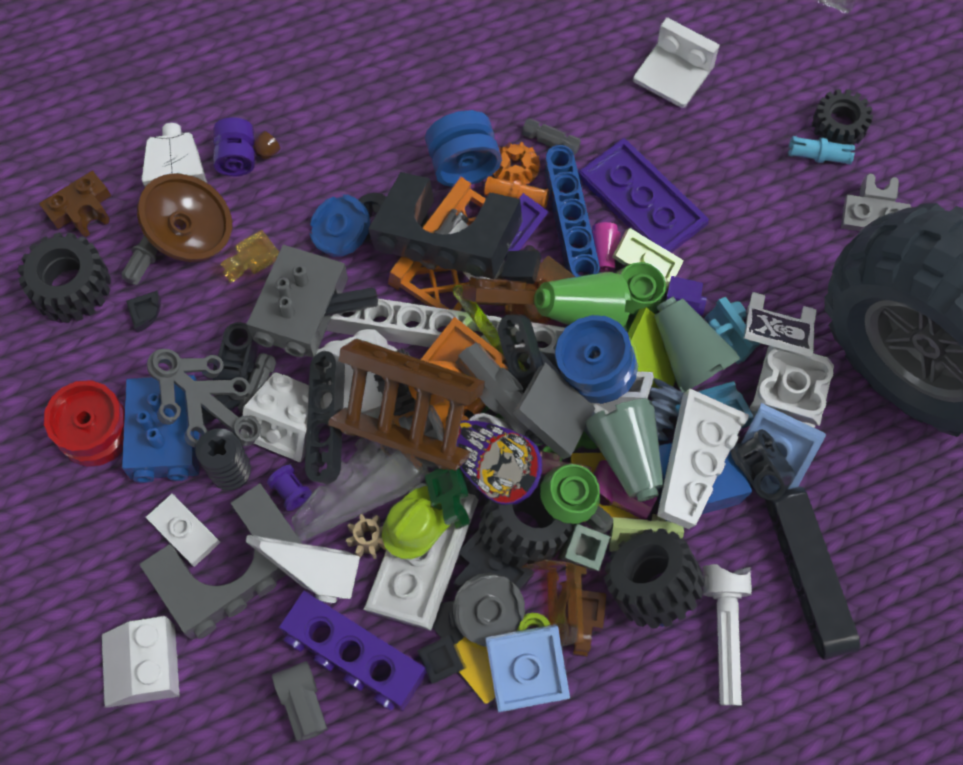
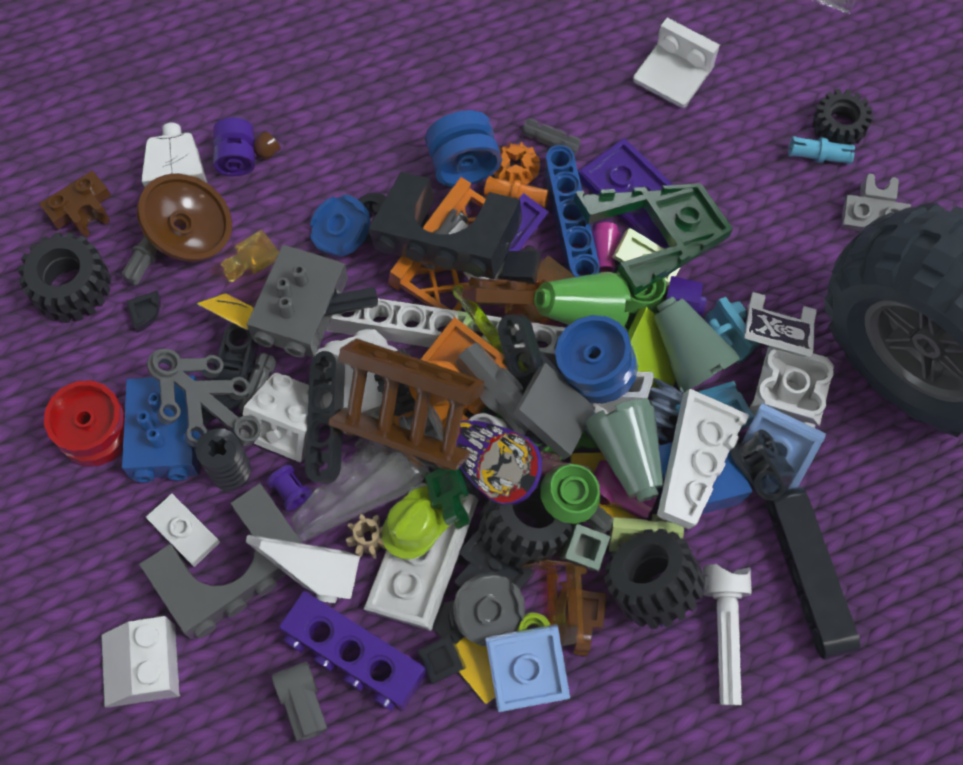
(229, 308): none -> yellow sticker
(681, 213): none -> dark green wing

